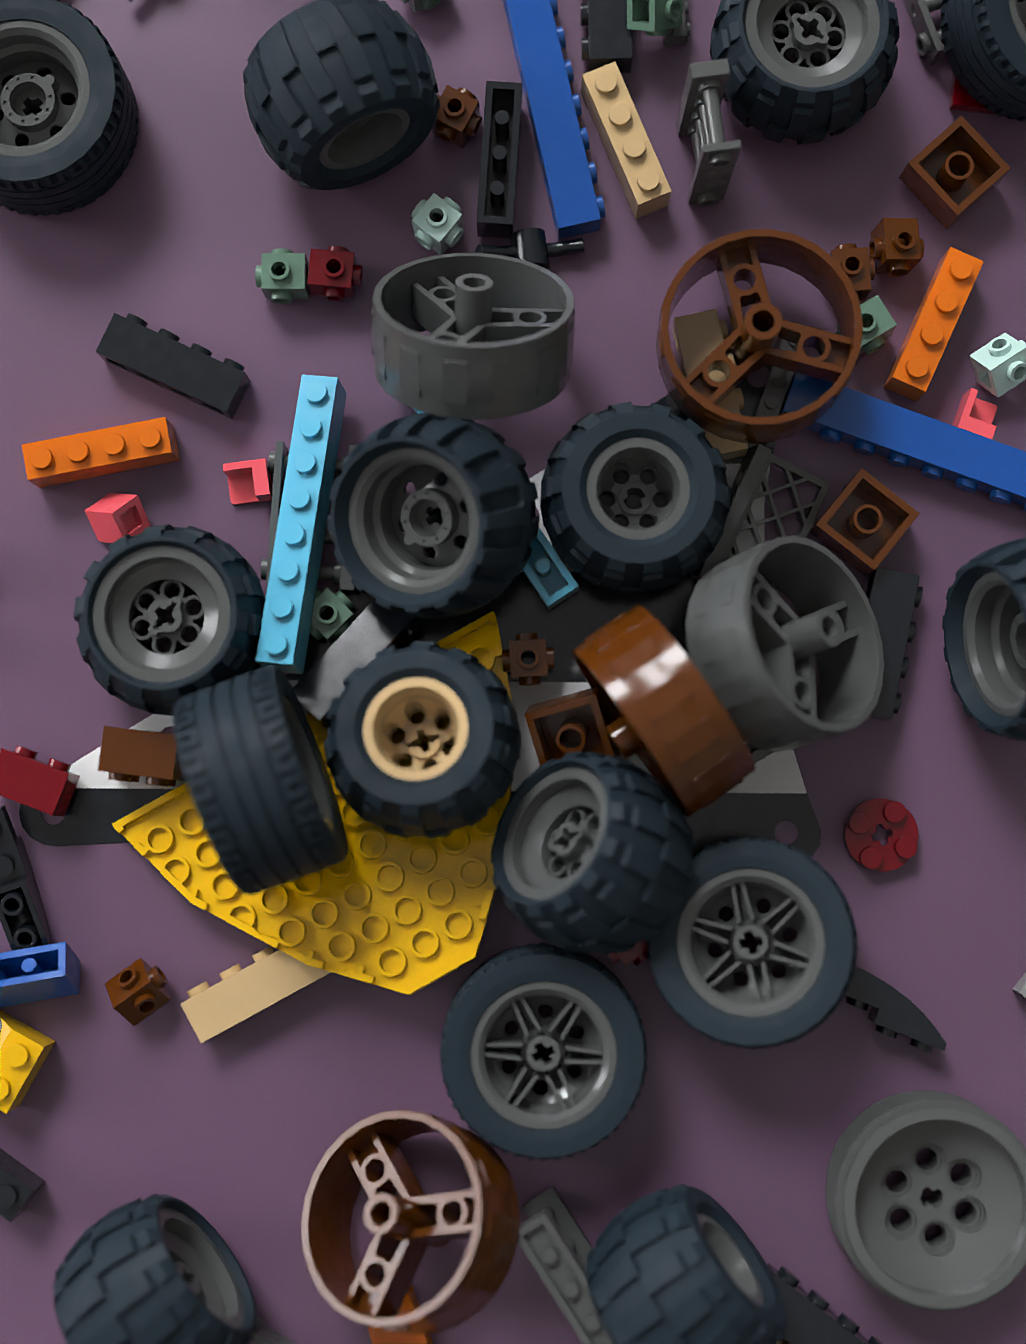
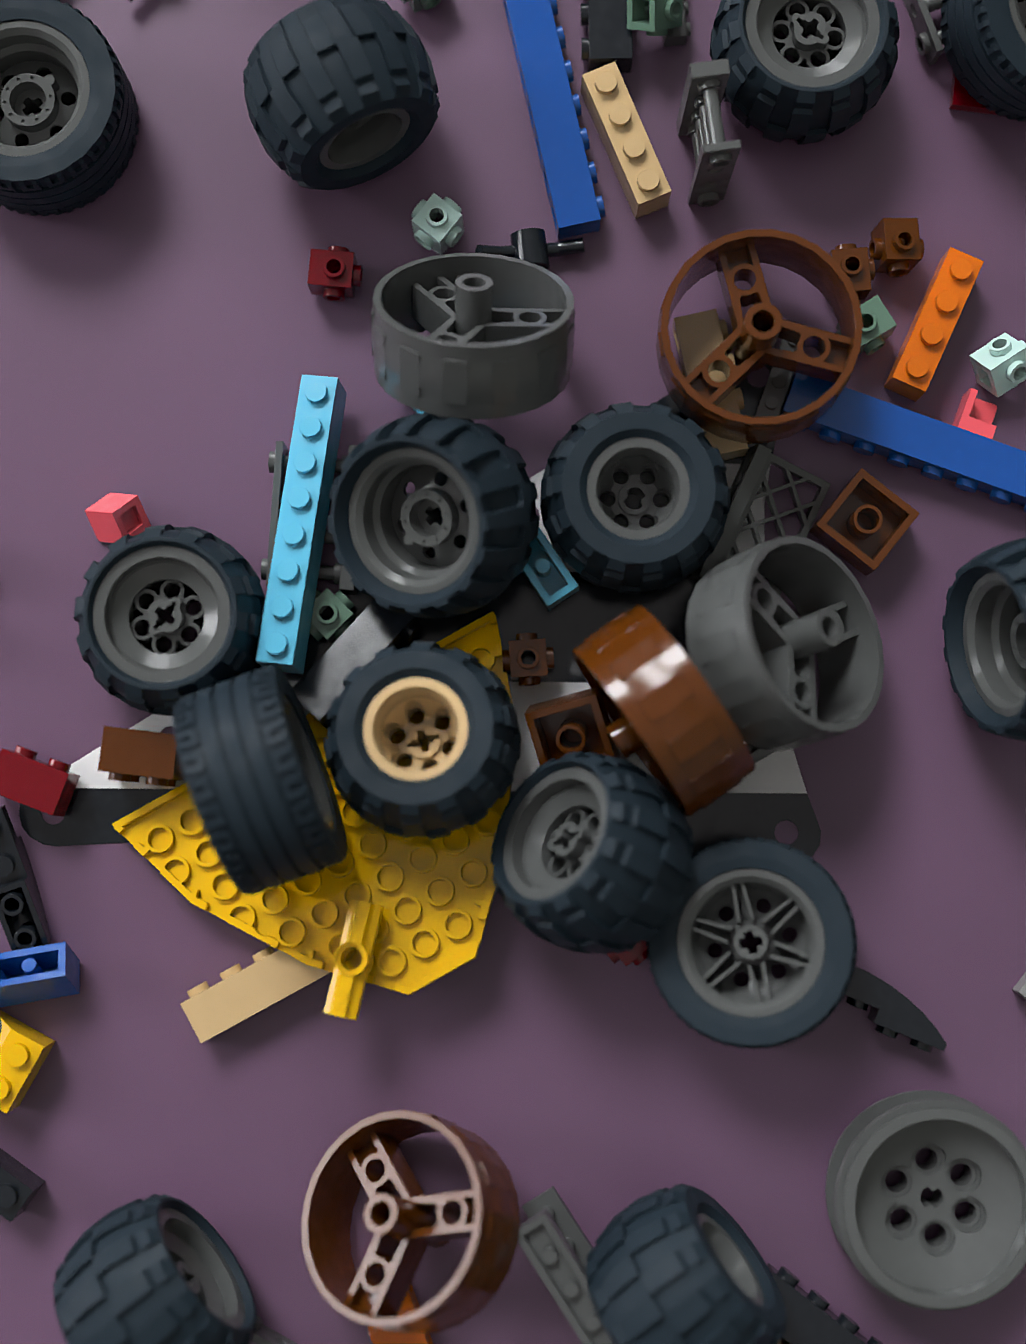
(100, 452): orange brick -> none
(138, 991): reddish brown brick -> none
(173, 365): black brick -> none
(249, 481): coral panel -> none
(283, 276): sand green brick -> none
(349, 985): none -> yellow piece
(464, 121): reddish brown brick -> none
(499, 159): black brick -> none
(503, 1104): wheel -> none
(892, 600): black brick -> none
(900, 844): dark red plate -> none
(954, 172): reddish brown brick -> none

